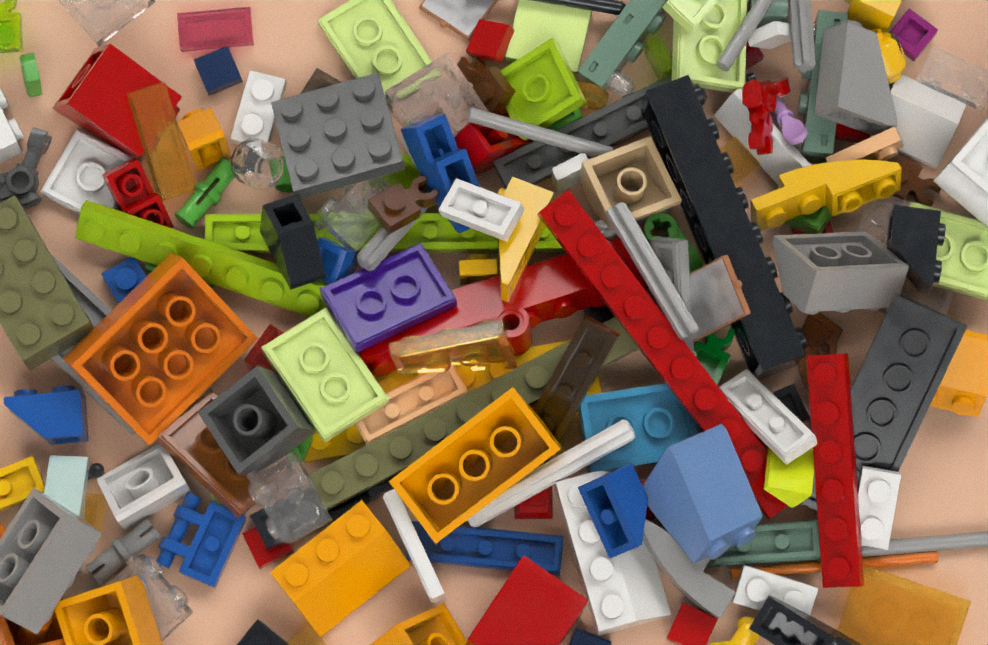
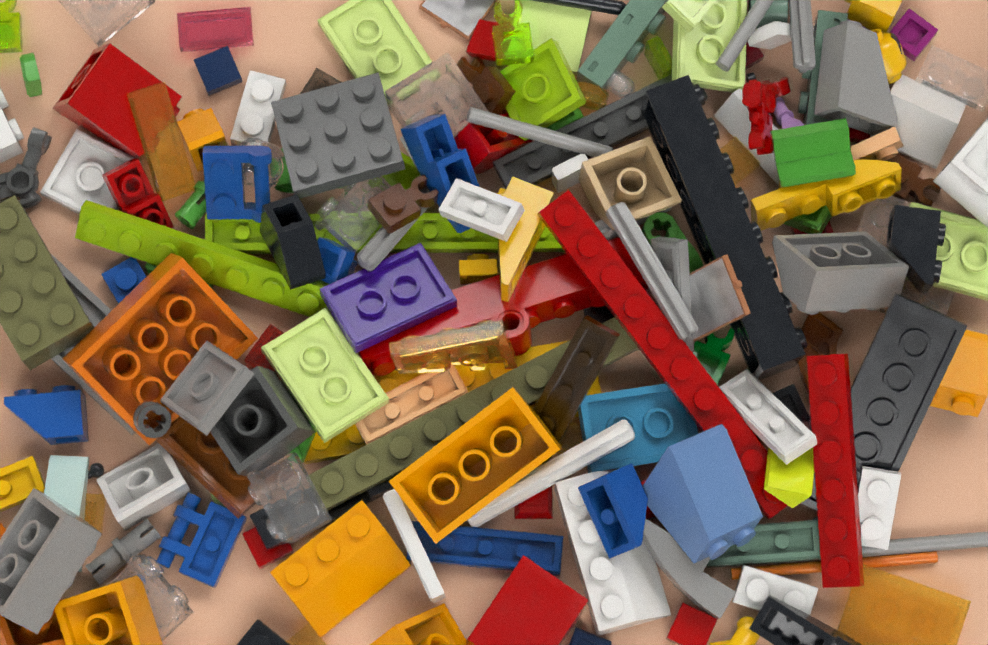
(139, 416): none -> dark grey bush
(206, 387): none -> light grey tile
(226, 181): none -> blue plate
(510, 38): none -> clear neon green plate
(813, 152): none -> bright green panel

